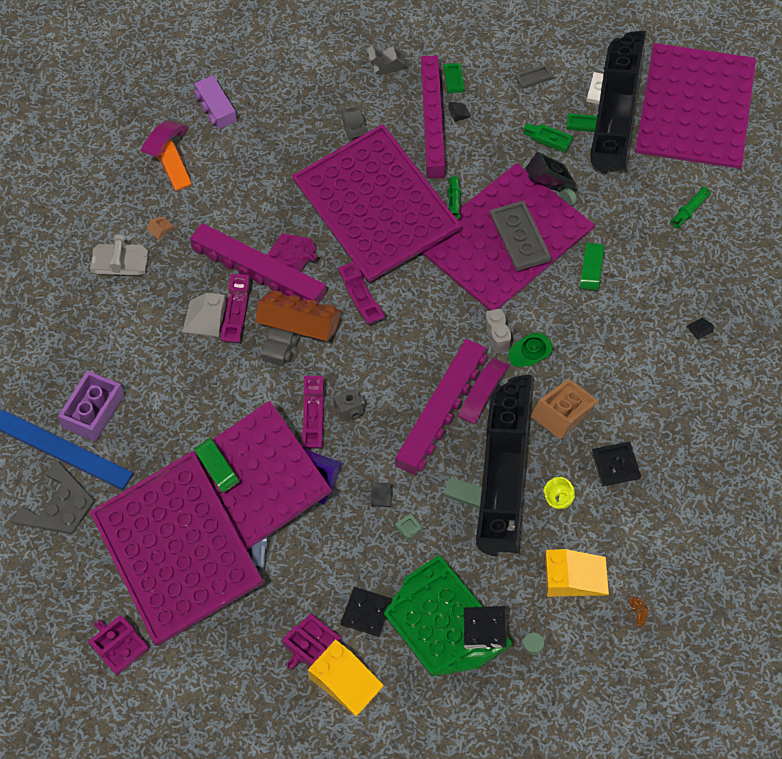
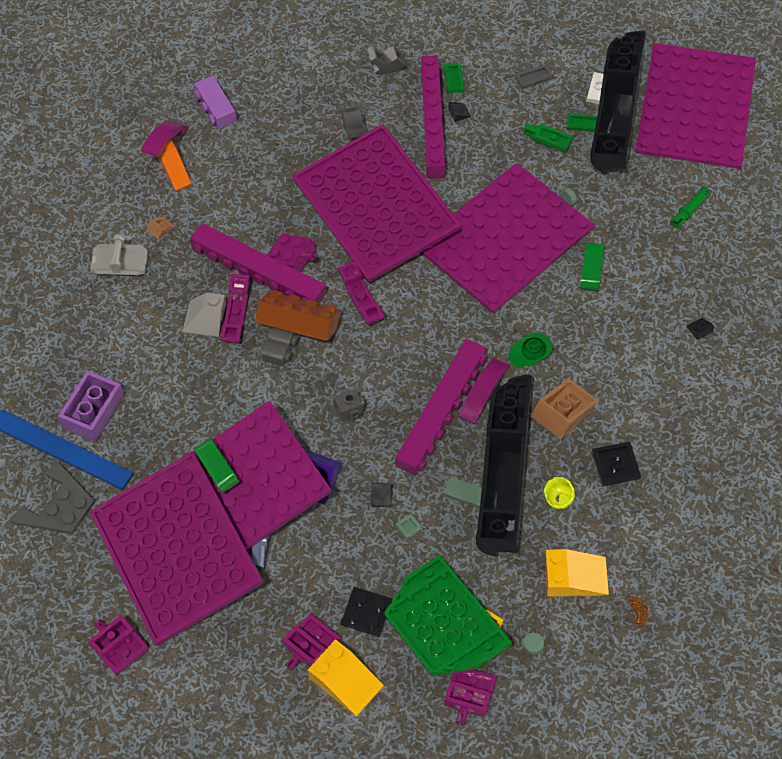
(312, 412): magenta slope -> none
(454, 194): green pin -> none
(470, 693): none -> magenta plate
(485, 627): black plate -> none
(498, 330): light grey brick -> none
(520, 235): dark grey plate -> none
(549, 172): black slope -> none

